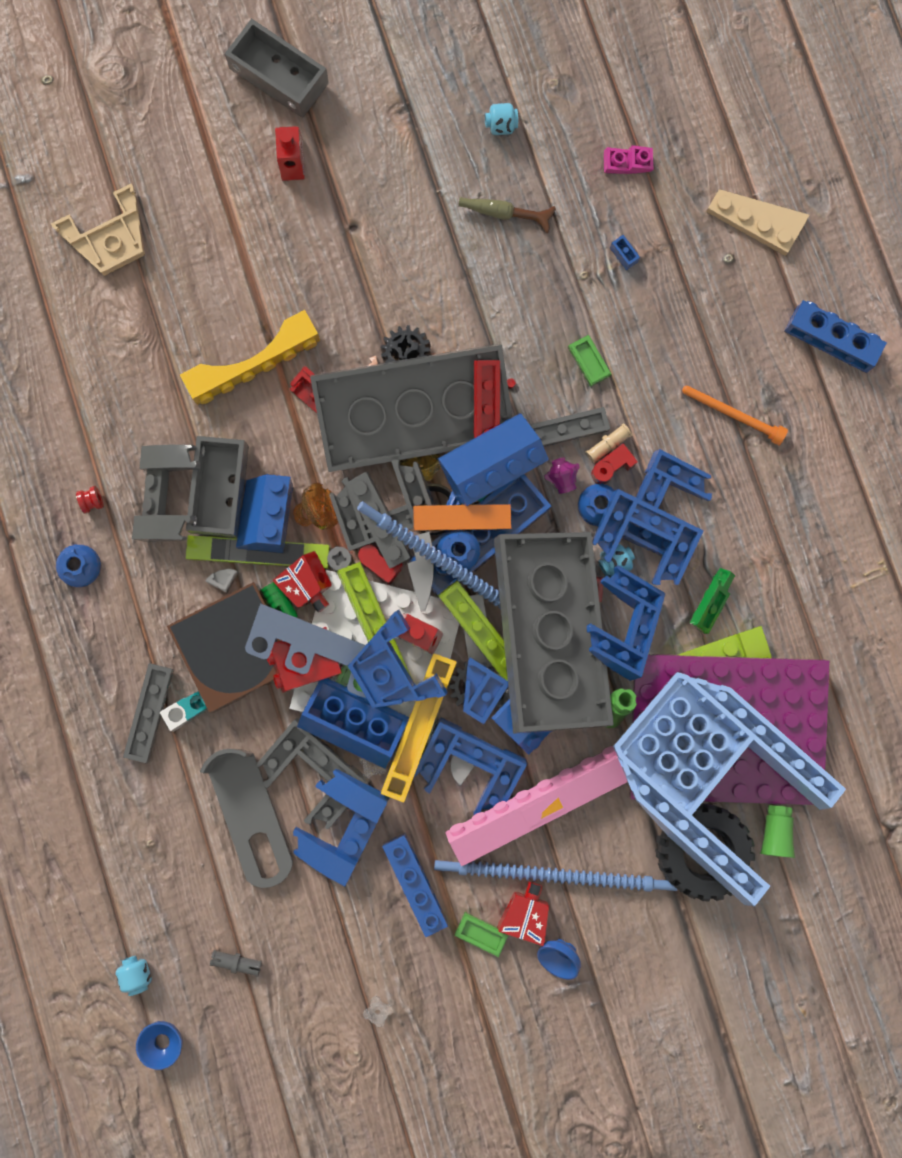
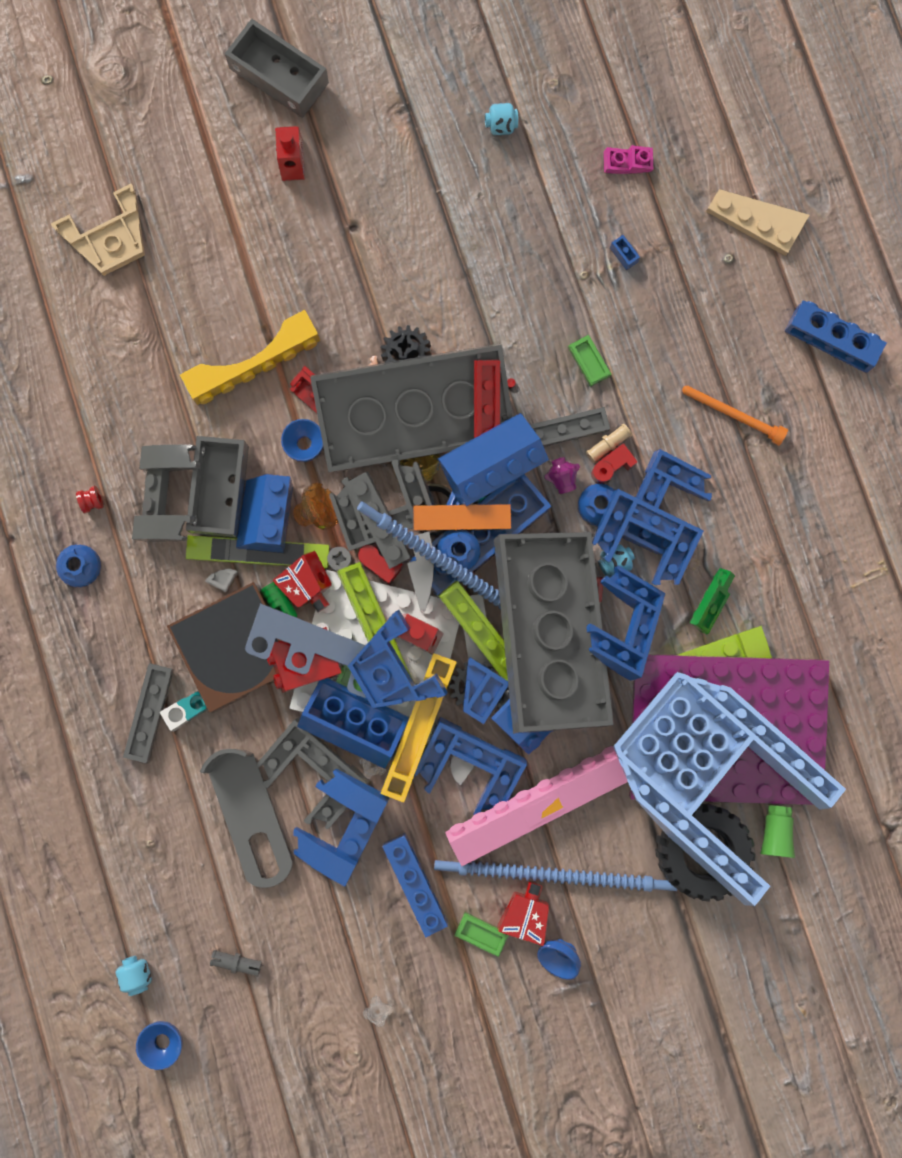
(294, 432): none -> blue piece
(506, 210): olive piece -> none
(622, 704): bright green plant -> none

